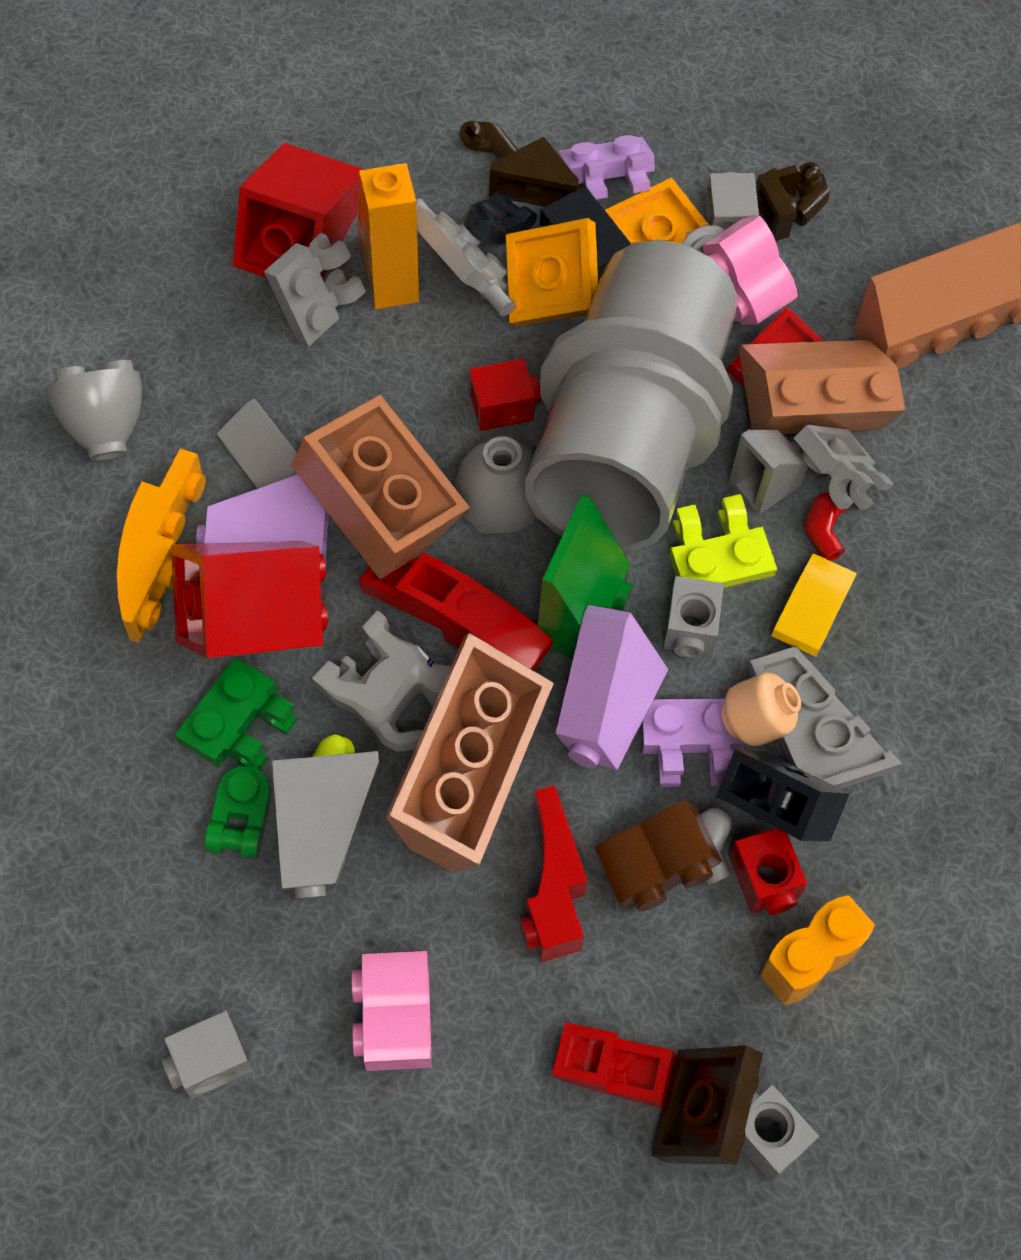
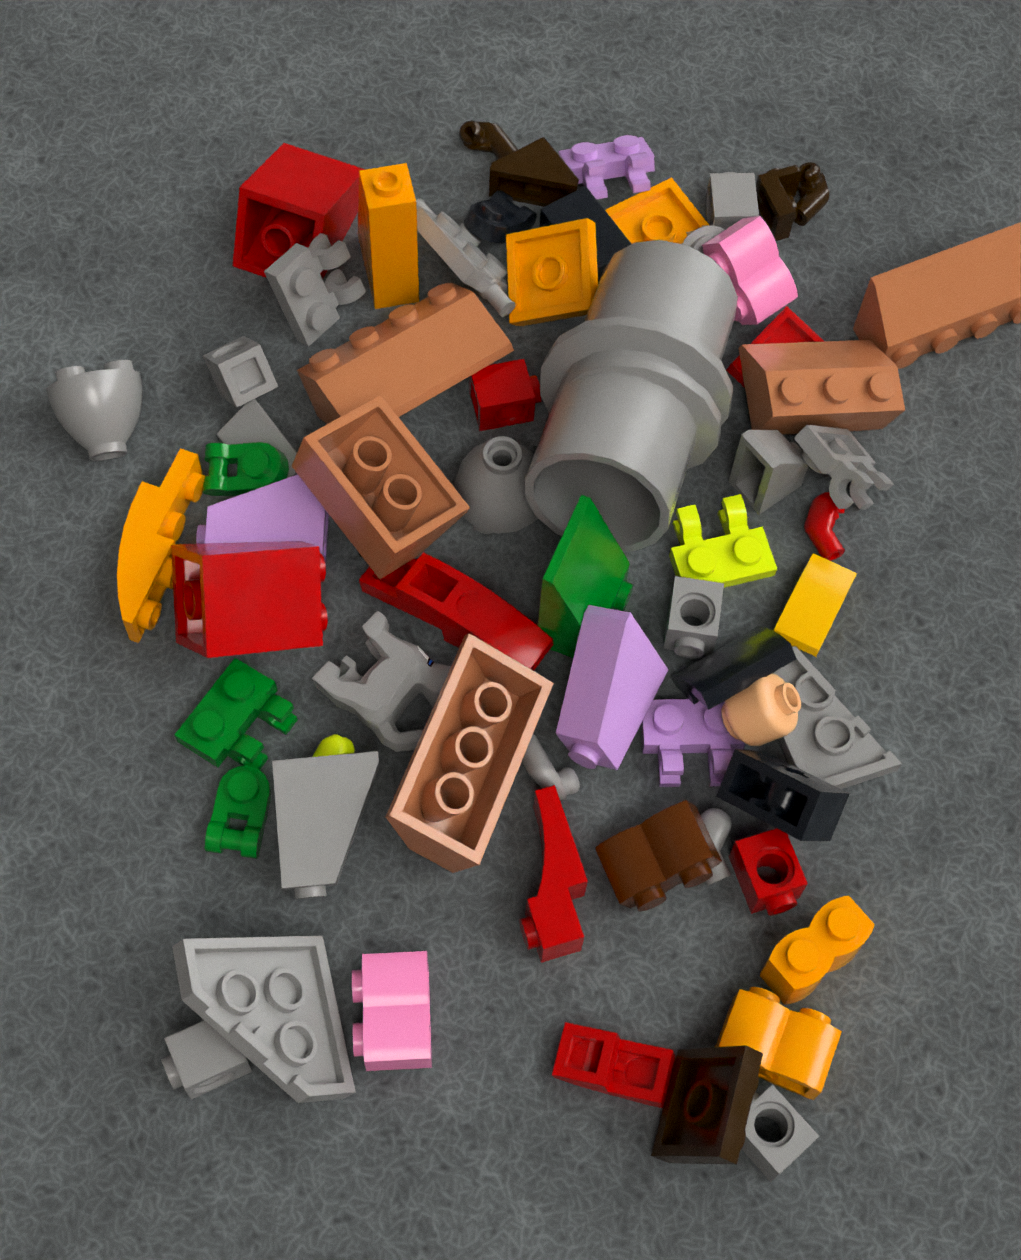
(240, 371): none -> light grey brick
(256, 467): none -> green plate
(273, 1006): none -> light grey plate
(407, 356): none -> nougat slope
(544, 774): none -> light grey arm
(734, 667): none -> black slope
(793, 1043): none -> light orange brick

